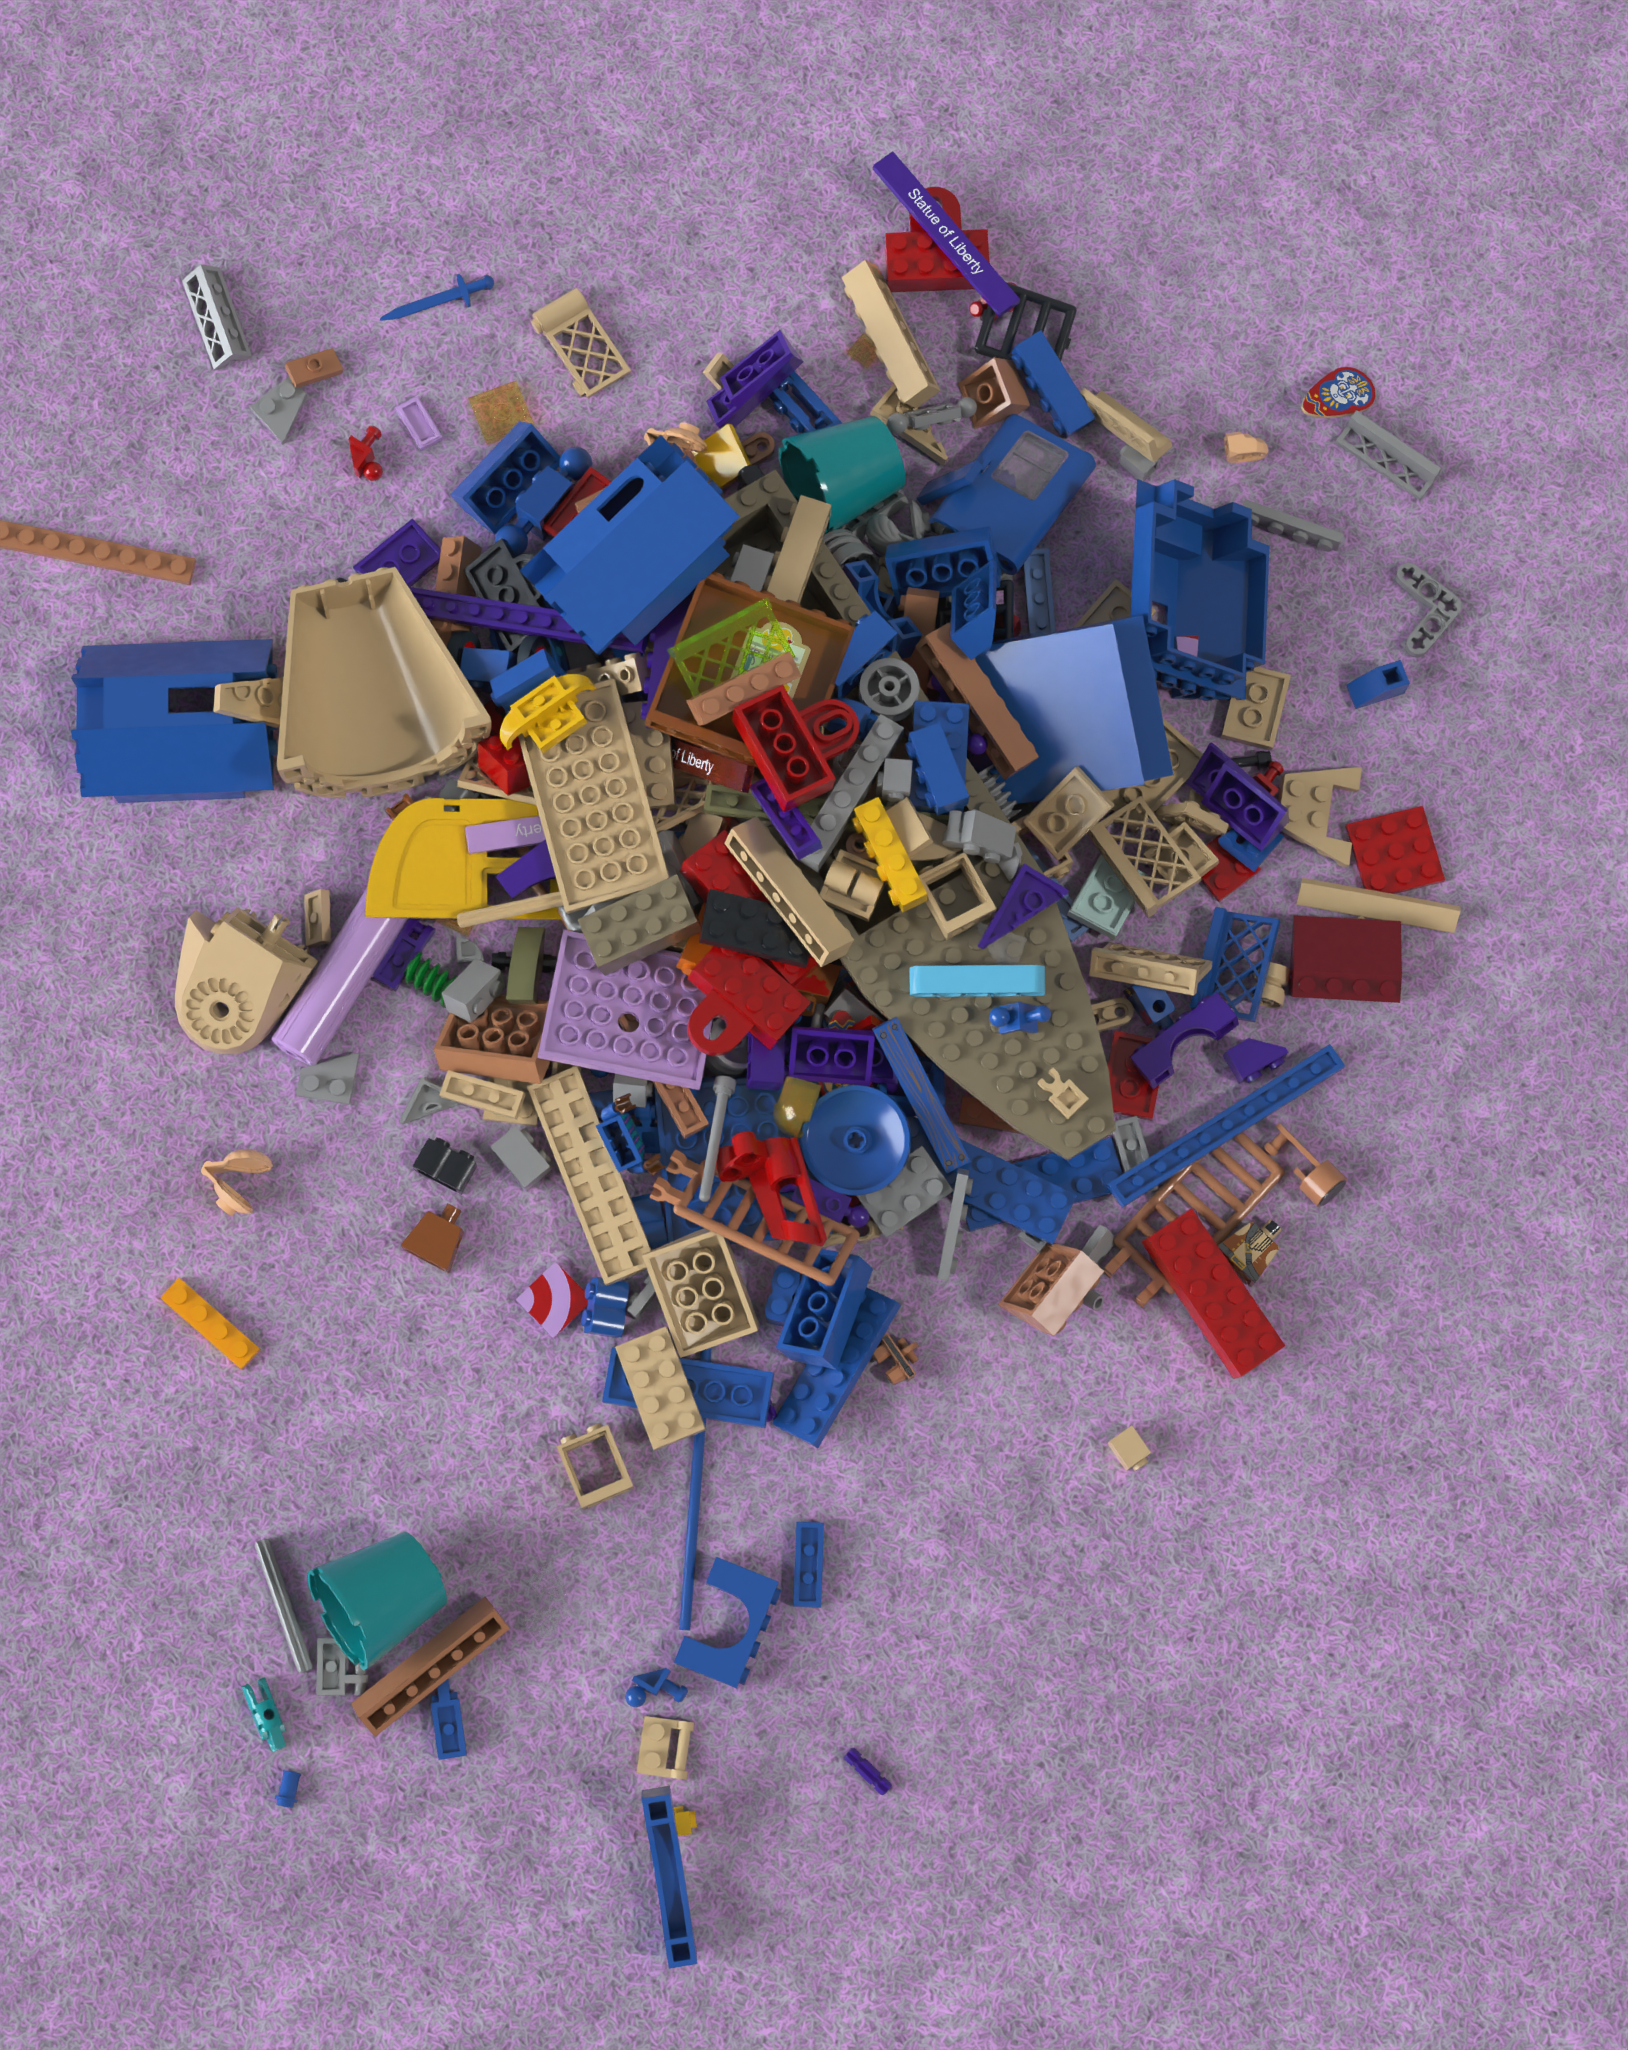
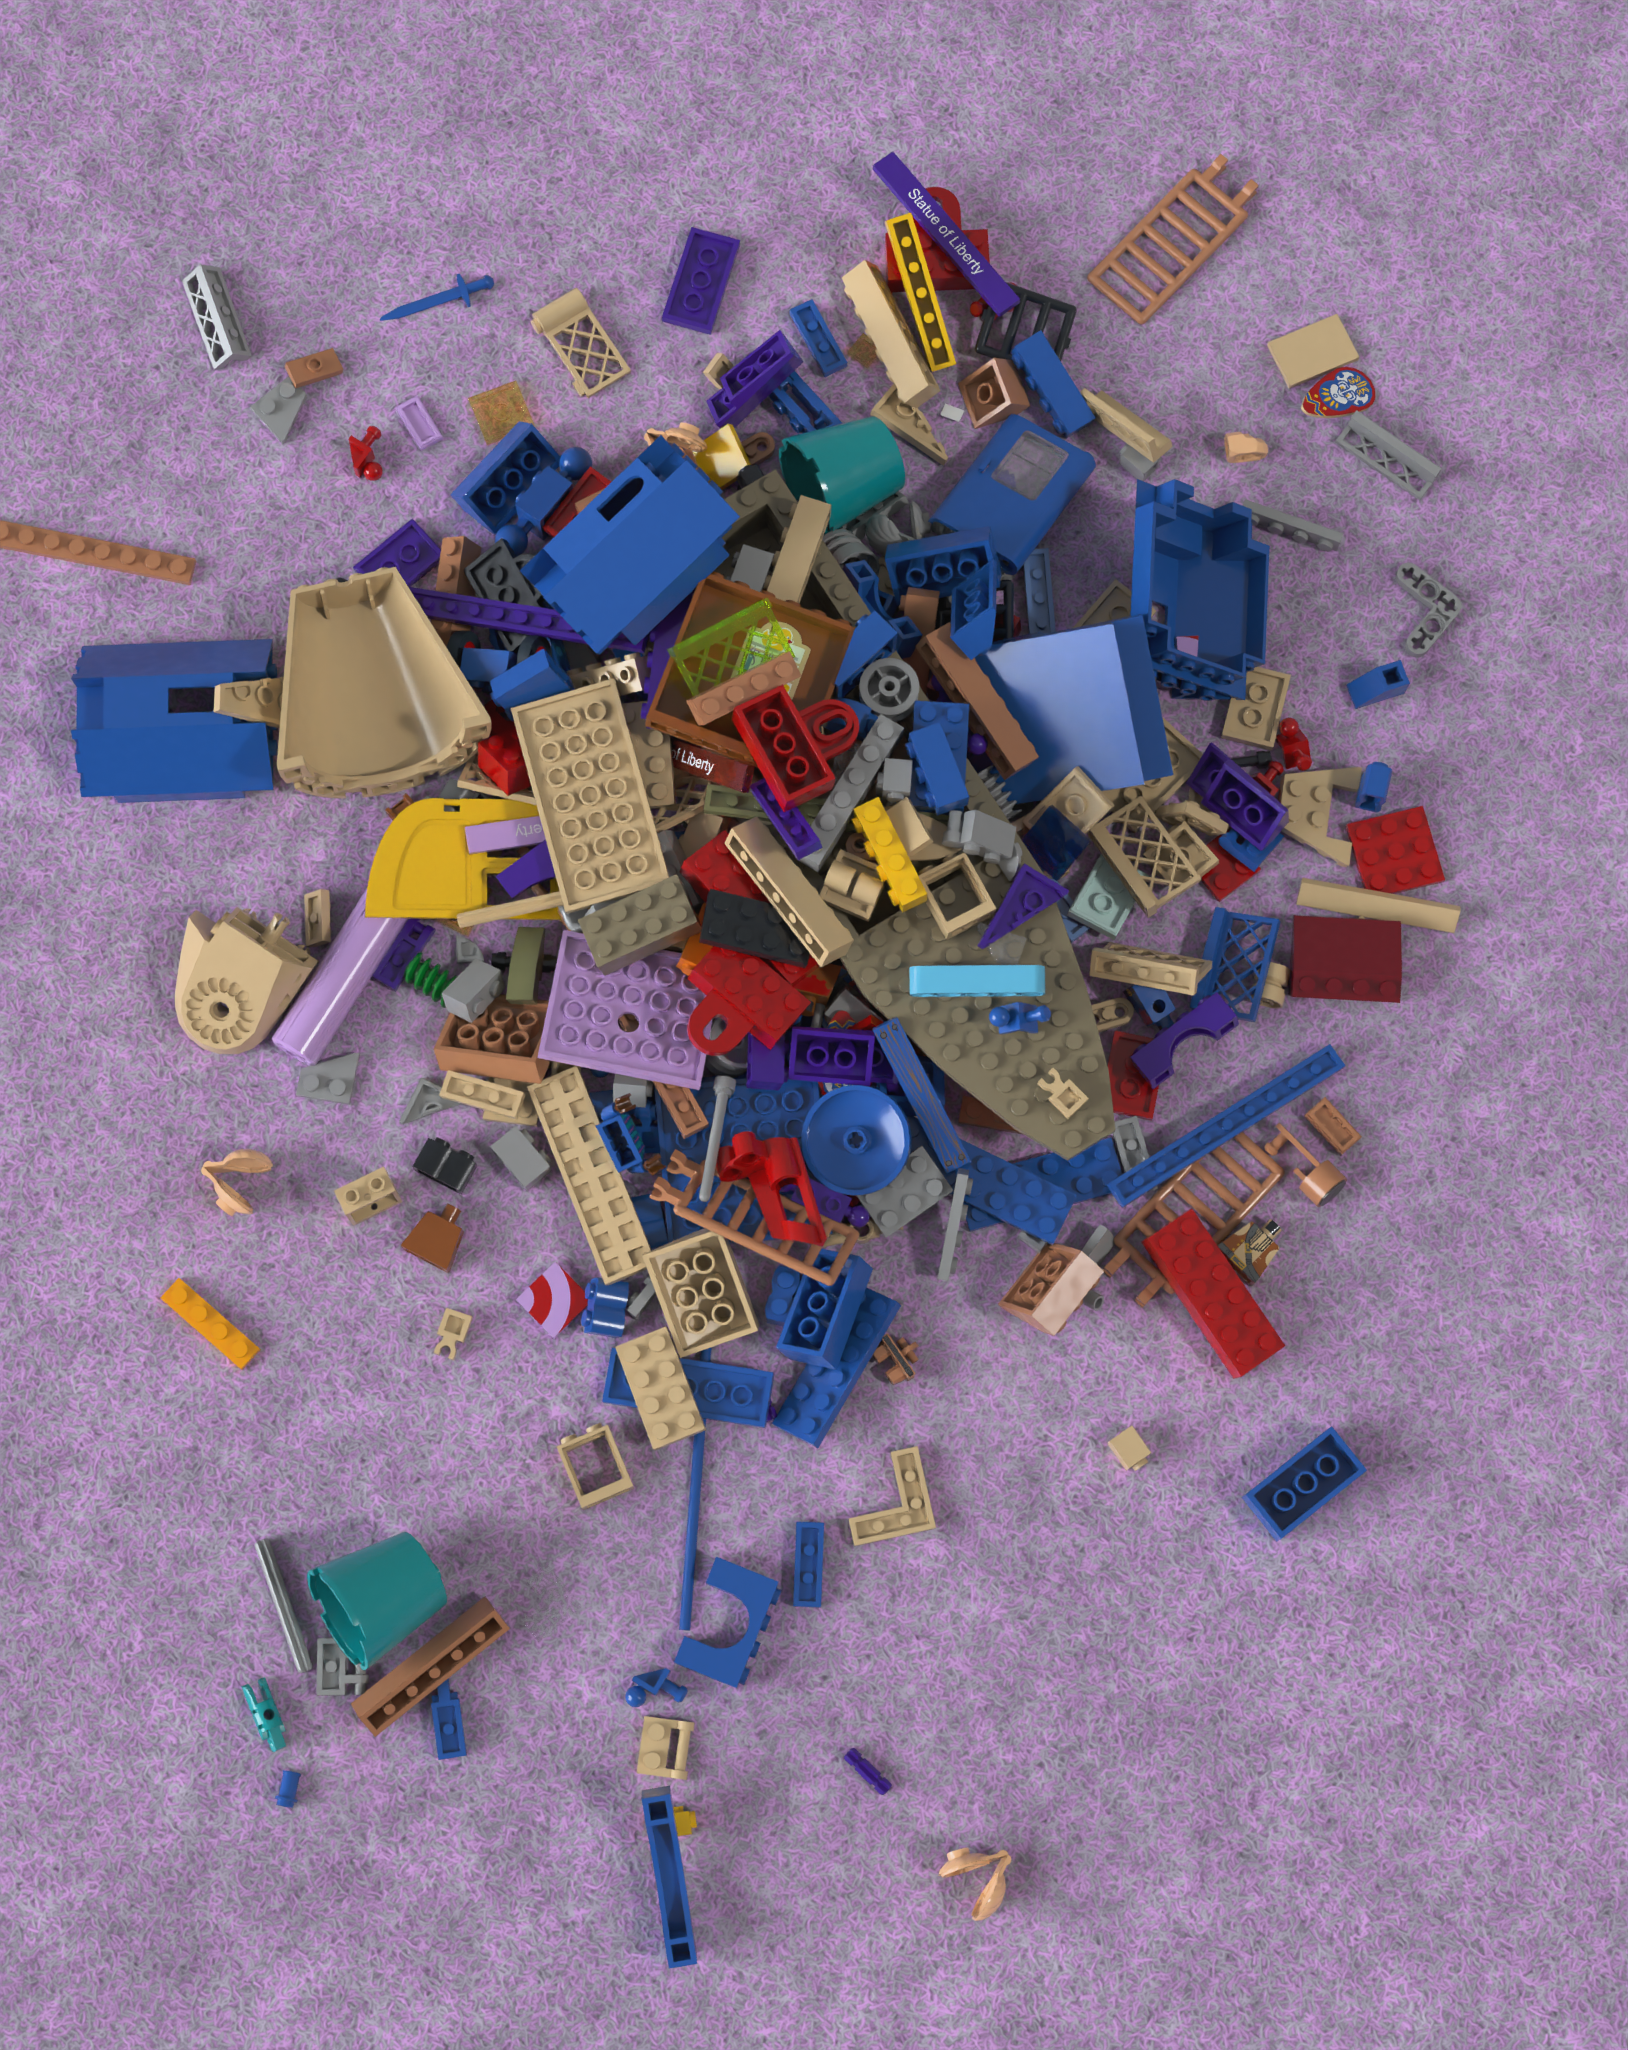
(362, 1193): none -> tan window
(453, 1330): none -> tan plate
(547, 712): yellow plate -> none
(701, 280): none -> dark purple plate
(795, 1106): clear yellow brick -> none
(818, 338): none -> blue plate
(916, 1508): none -> tan plate
(920, 292): none -> yellow brick
(940, 414): light grey plate -> none
(949, 482): blue tile -> none
(992, 1896): none -> light nougat animal
(1055, 842): none -> clear blue plate
(1144, 226): none -> nougat bar
(1252, 1057): dark purple slope -> none
(1294, 745): none -> red piece
(1304, 1484): none -> blue brick
(1313, 351): none -> tan tile
(1332, 1126): none -> nougat plate
(1373, 787): none -> blue brick

